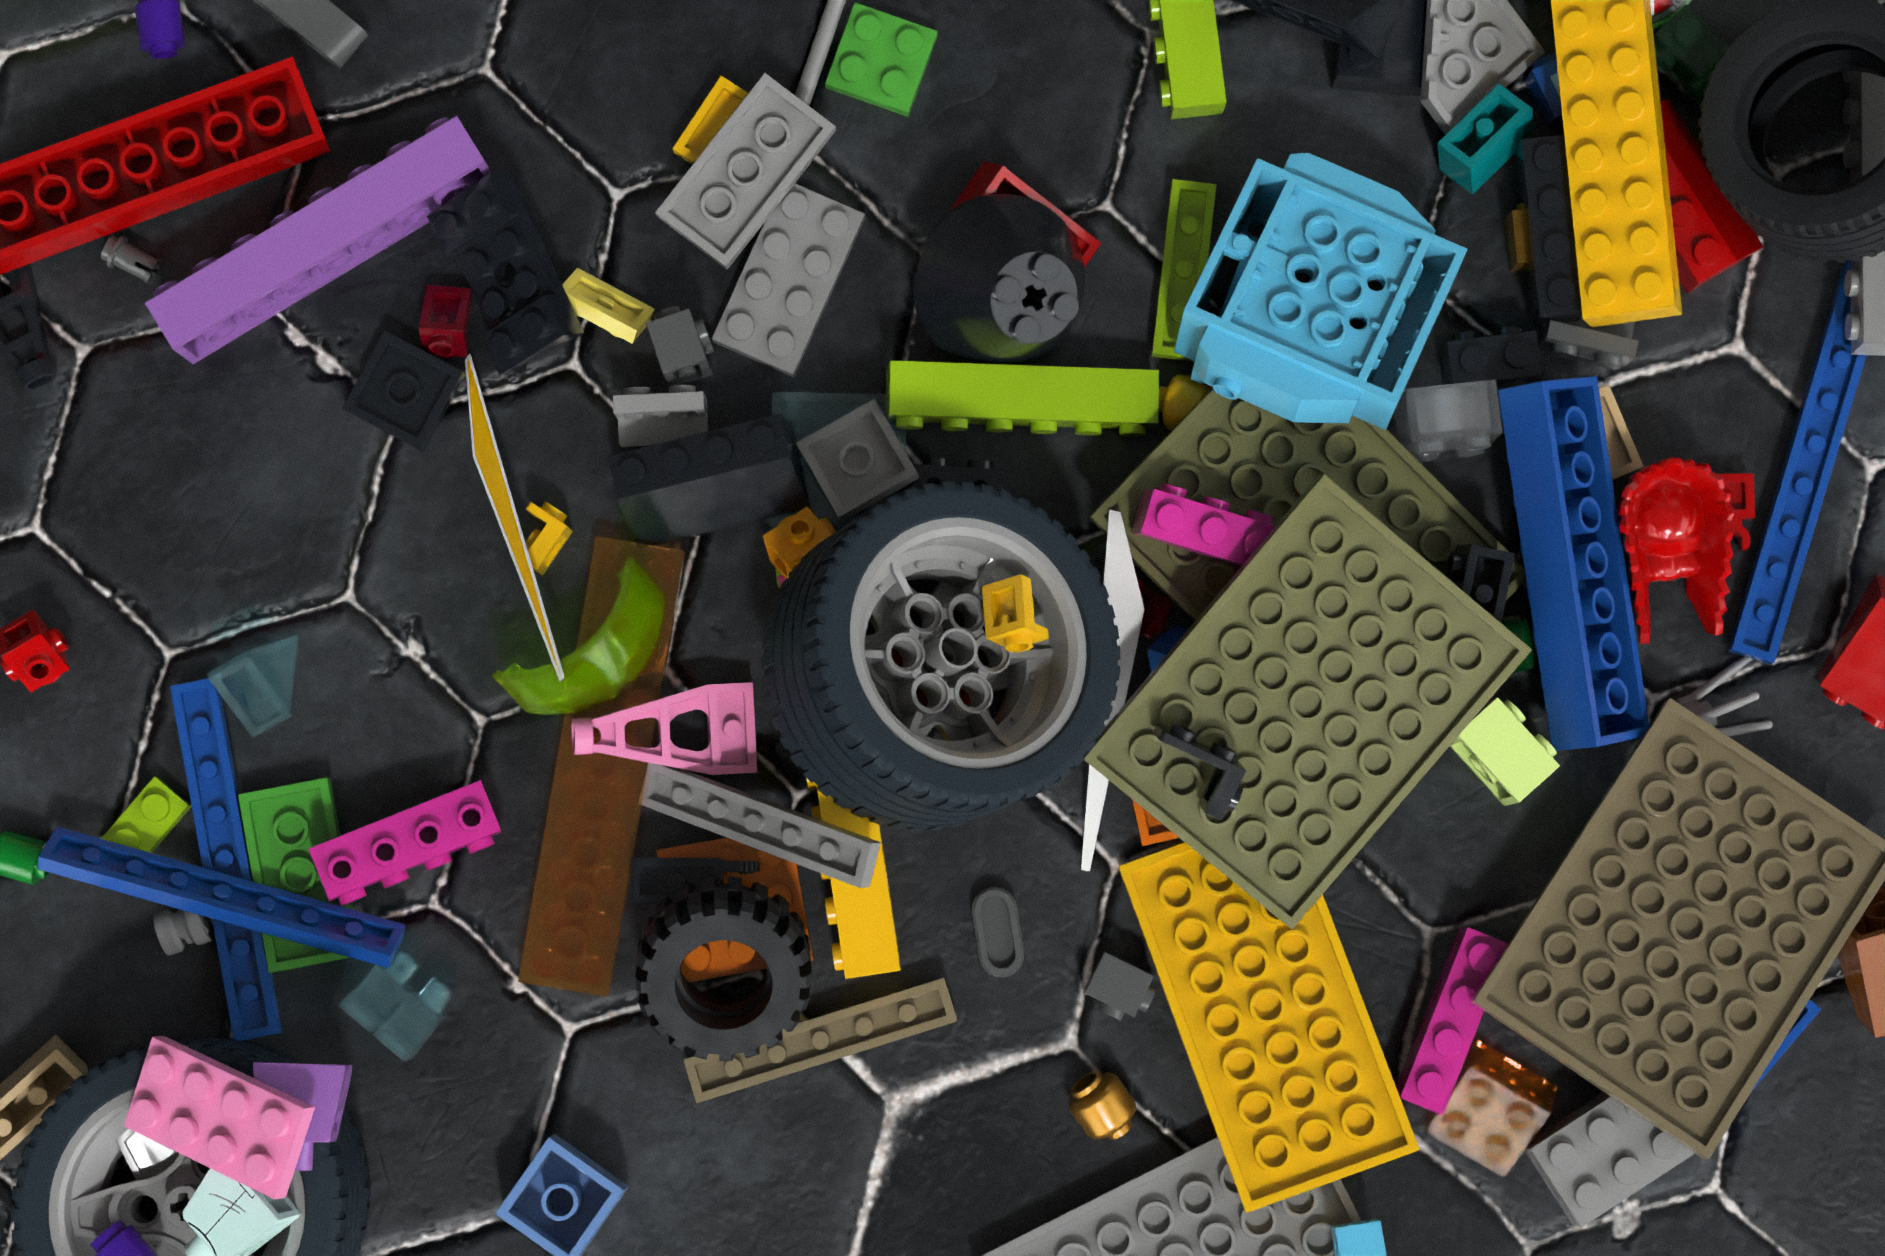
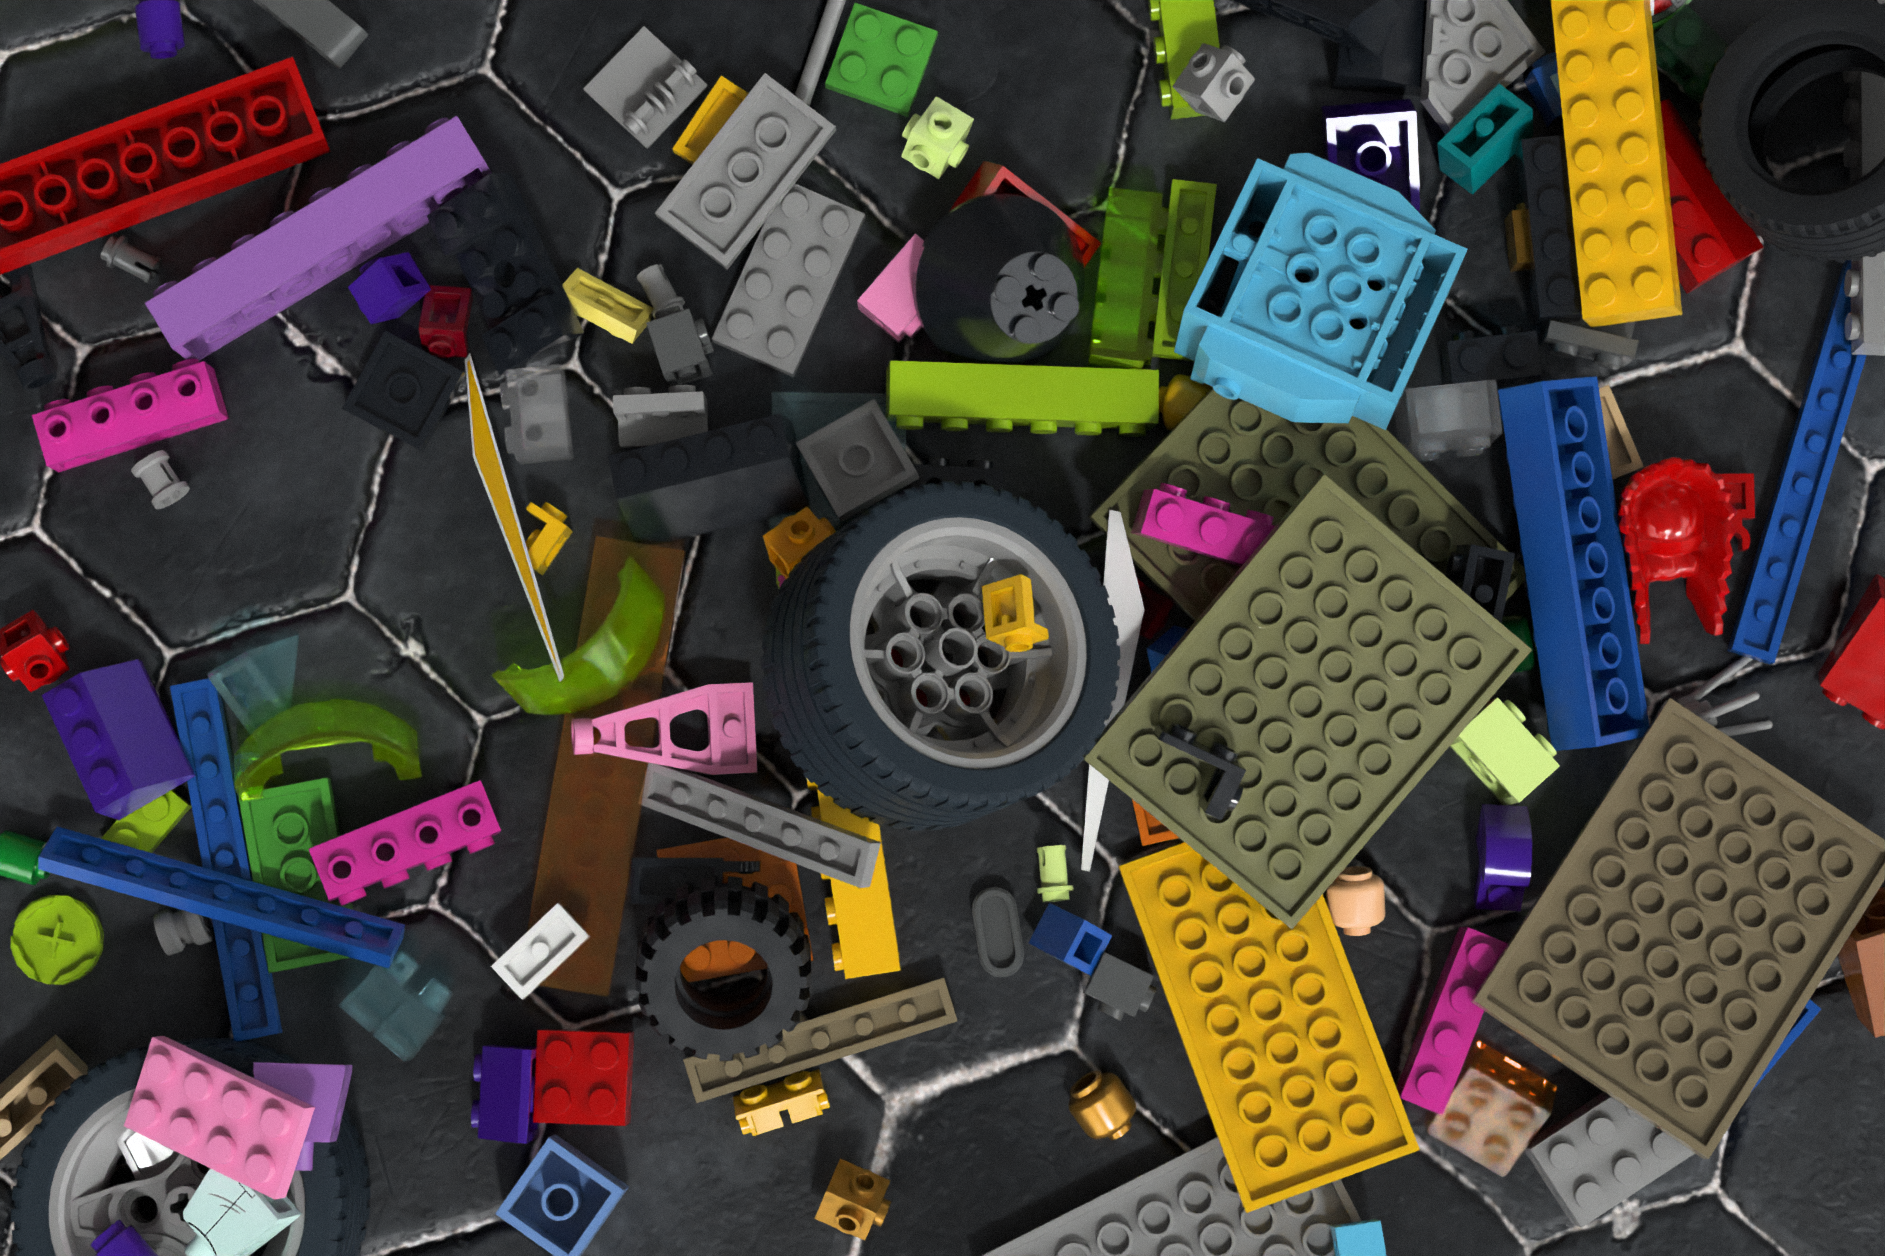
(57, 939): none -> lime tile
(118, 737): none -> dark purple slope
(129, 416): none -> dark pink brick
(160, 479): none -> light grey bush
(324, 725): none -> clear neon green windscreen
(388, 287): none -> dark purple brick
(505, 1094): none -> dark purple slope
(538, 414): none -> clear brick
(540, 951): none -> white plate
(583, 1077): none -> red brick
(645, 87): none -> light grey hinge
(659, 289): none -> light grey pin
(759, 1105): none -> yellow hinge
(854, 1200): none -> pearl gold brick
(890, 297): none -> bright pink brick
(937, 138): none -> yellowish green brick
(1053, 874): none -> yellowish green pin
(1070, 939): none -> blue brick
(1125, 280): none -> clear neon green wedge
(1214, 81): none -> light grey brick
(1356, 900): none -> light nougat head
(1375, 143): none -> dark purple slope
(1504, 857): none -> dark purple brick

